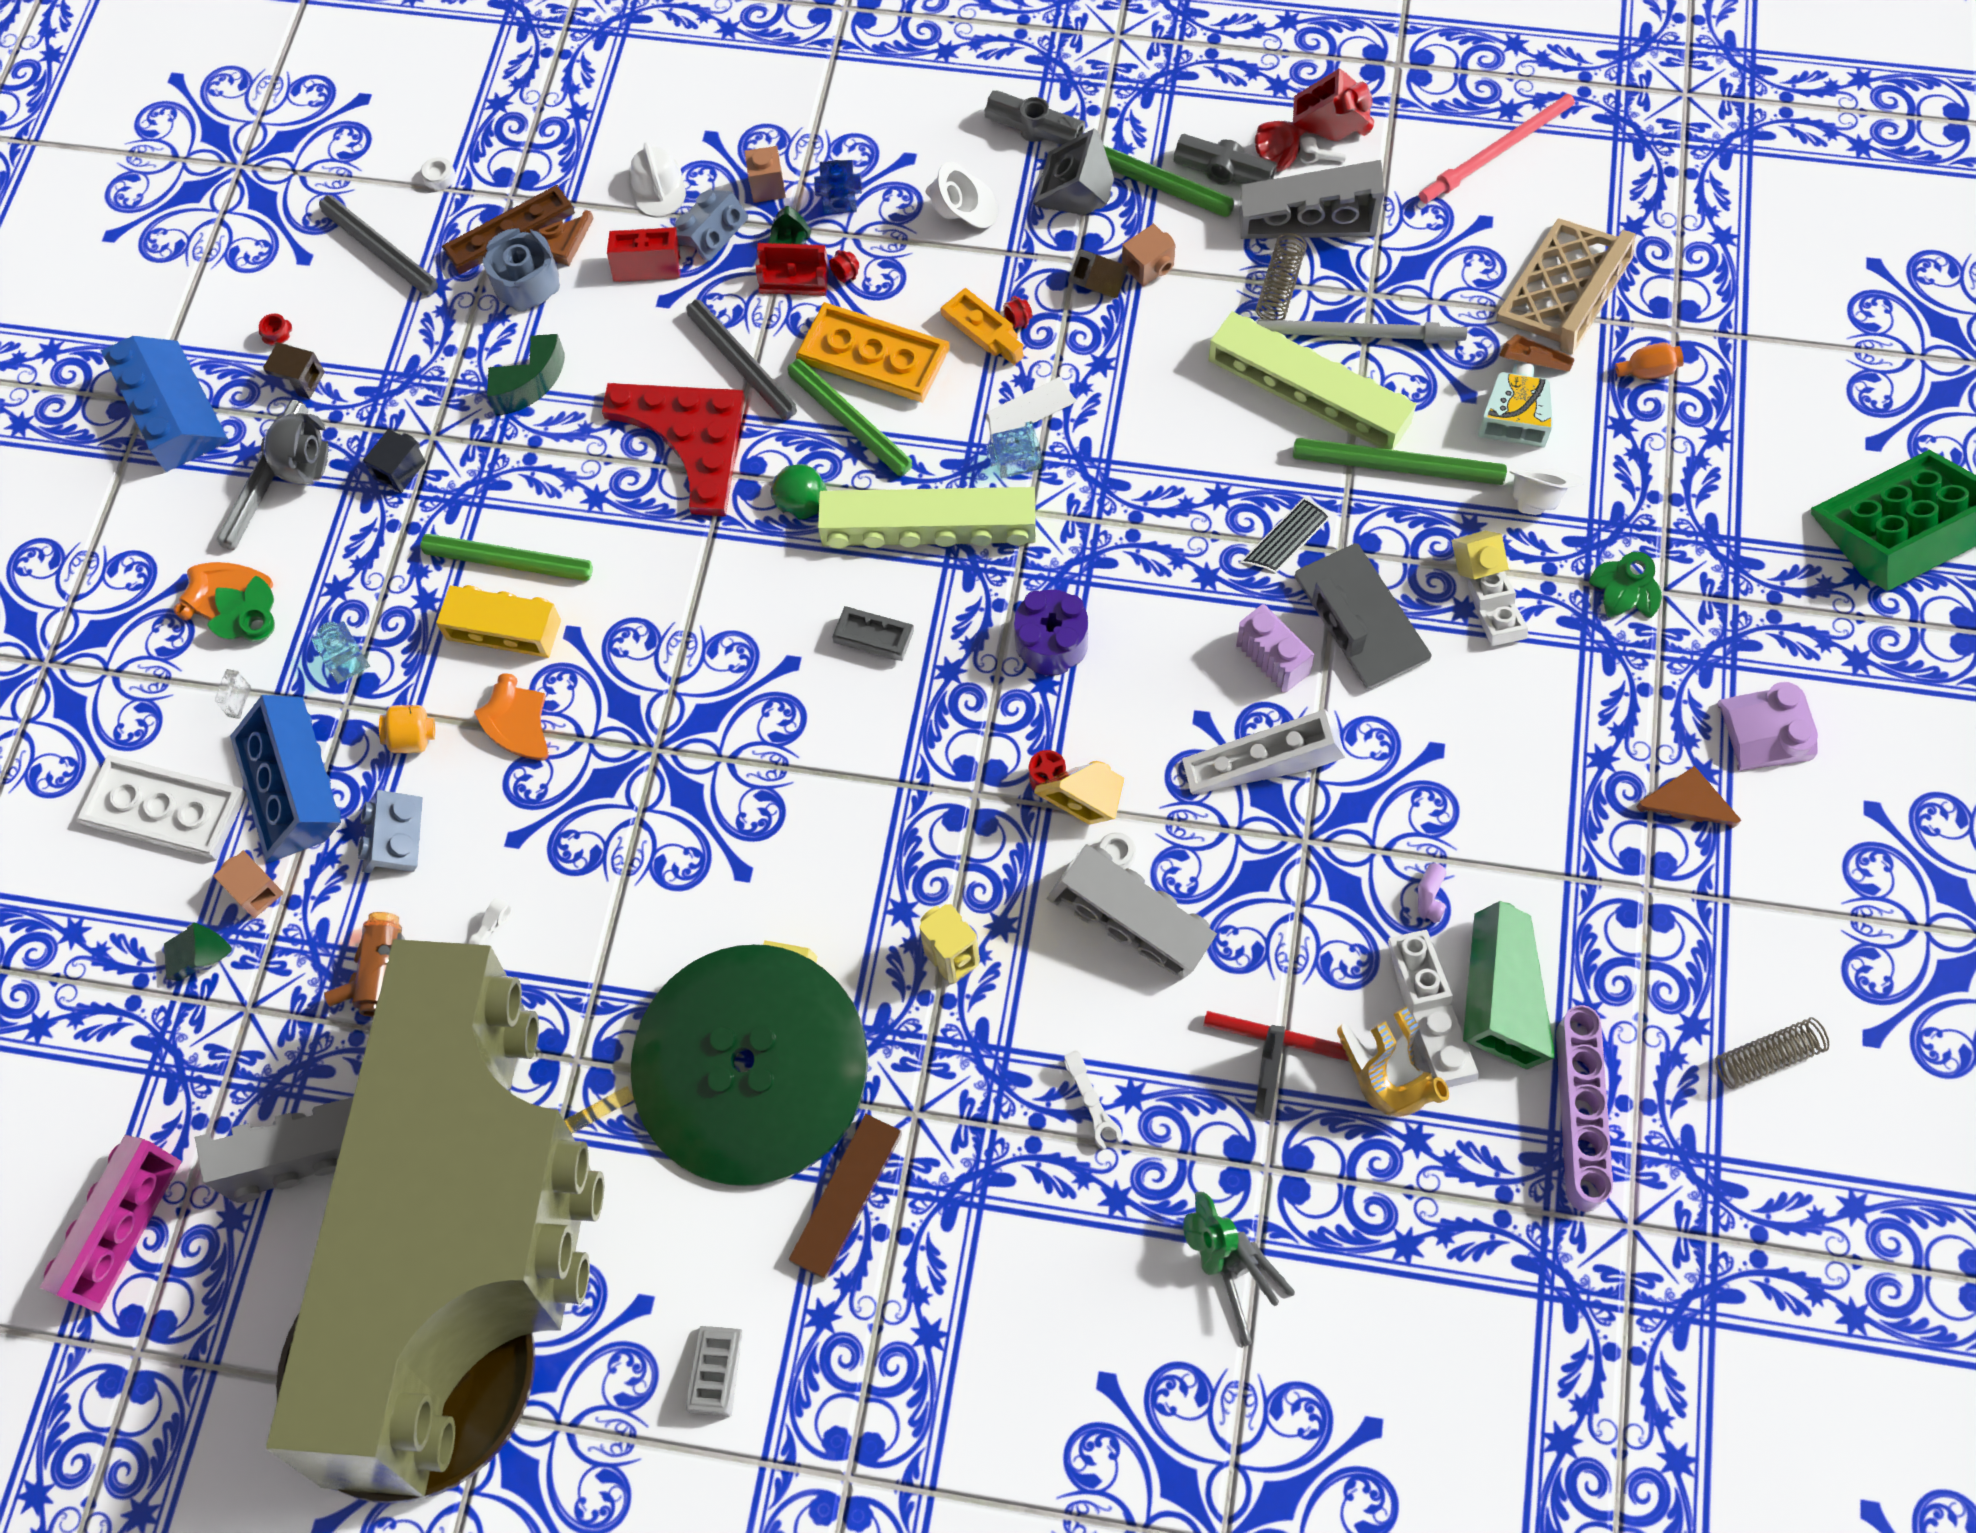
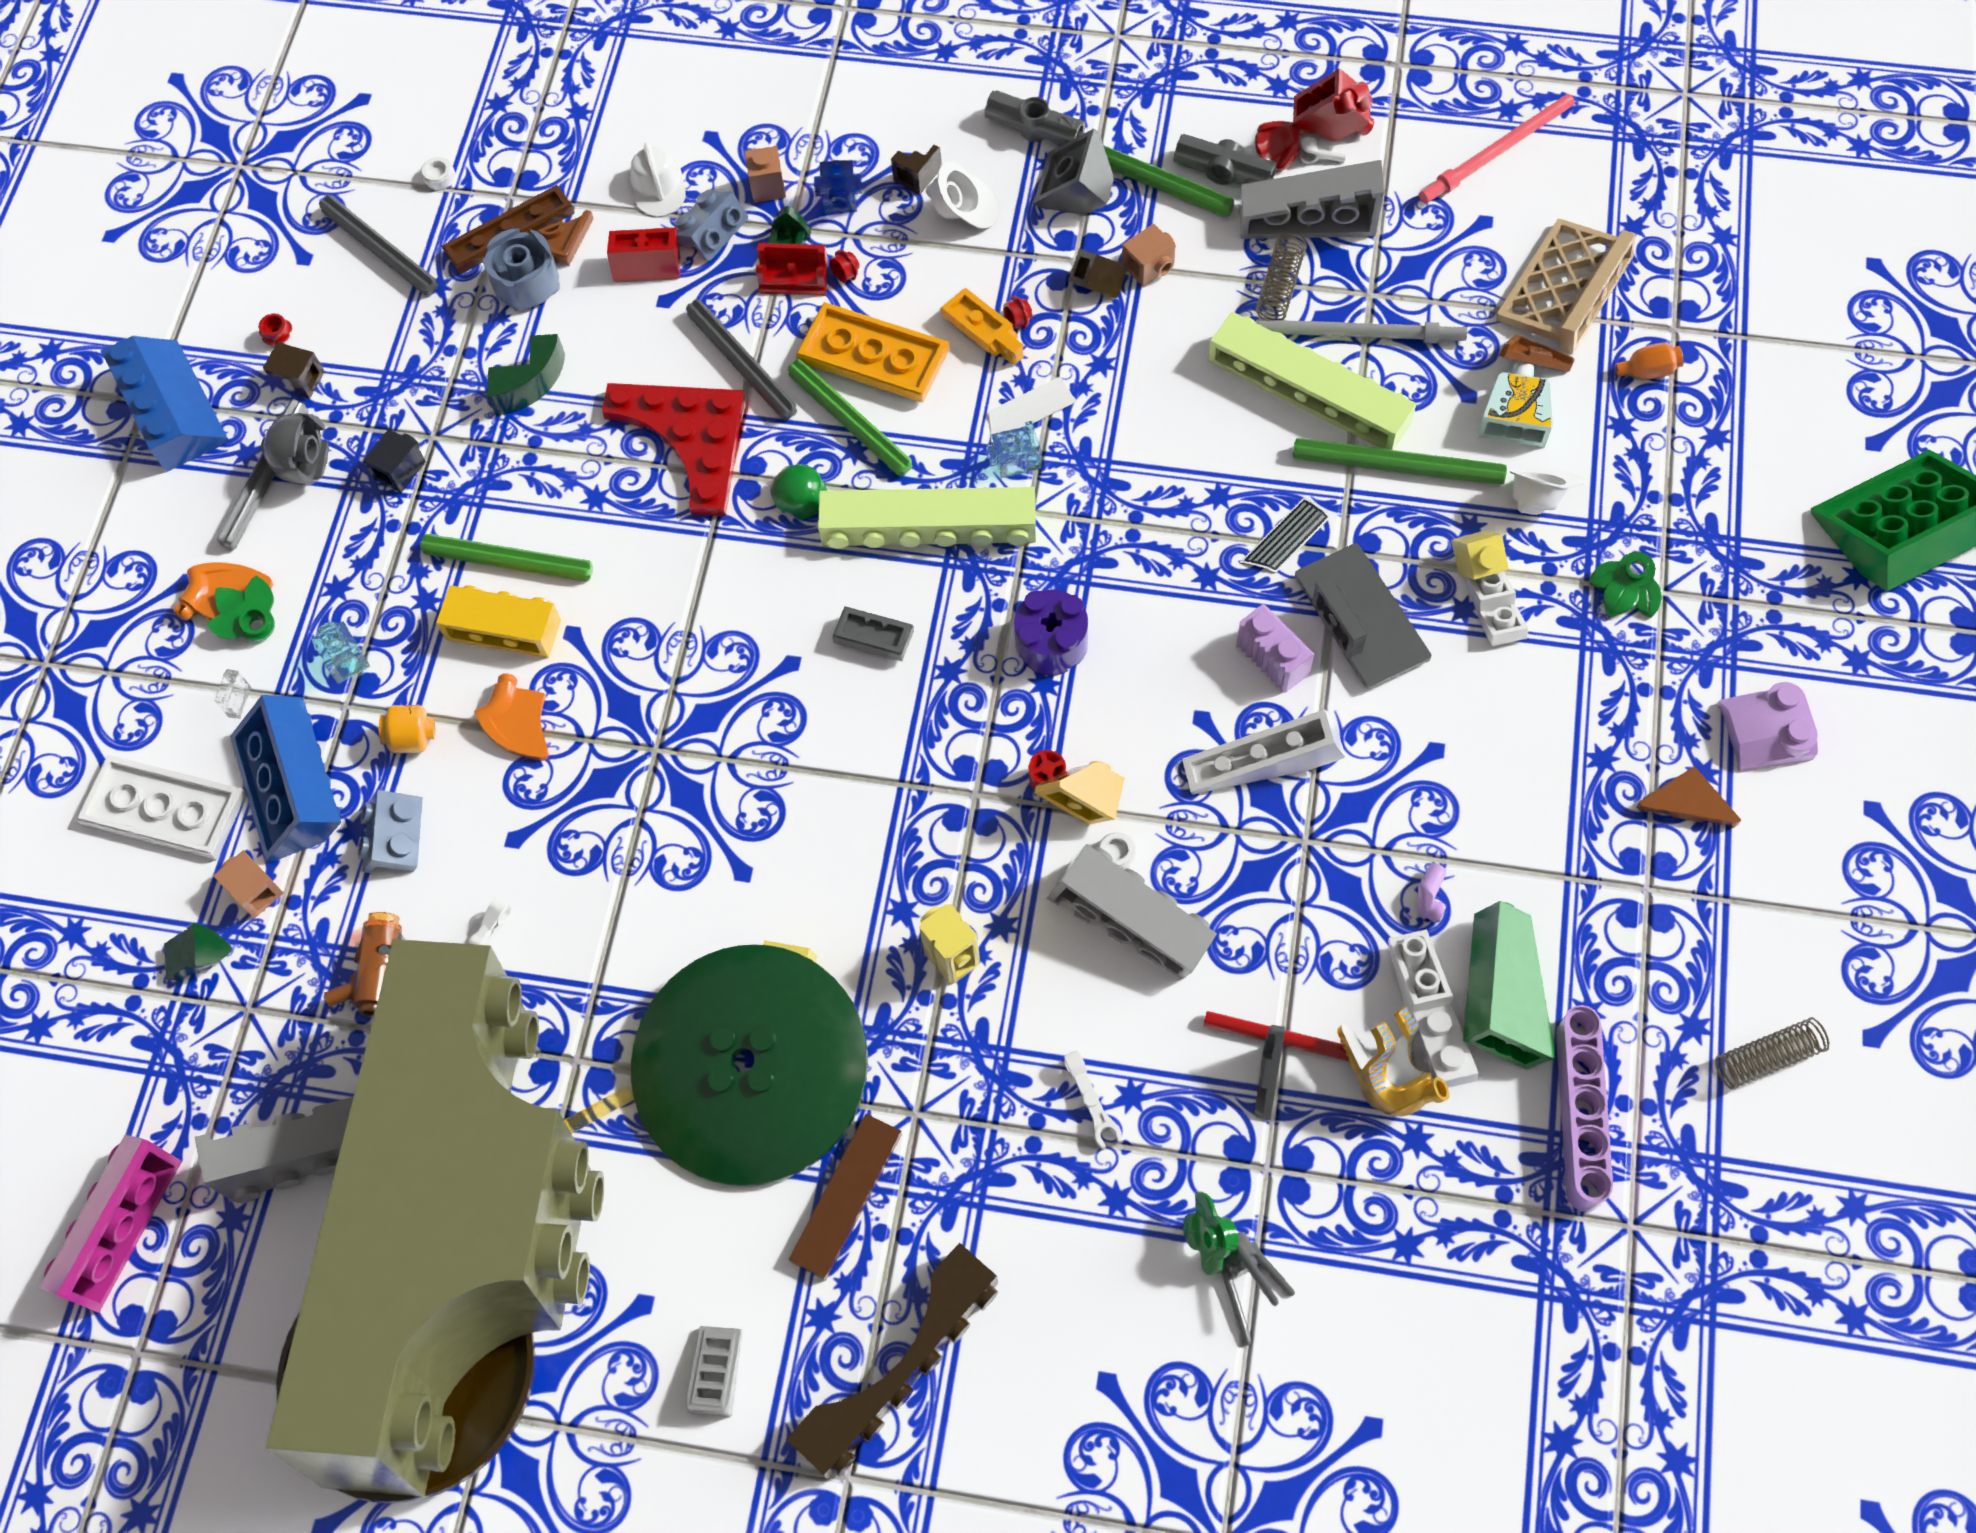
(837, 1428): none -> dark brown arch
(917, 169): none -> dark brown panel

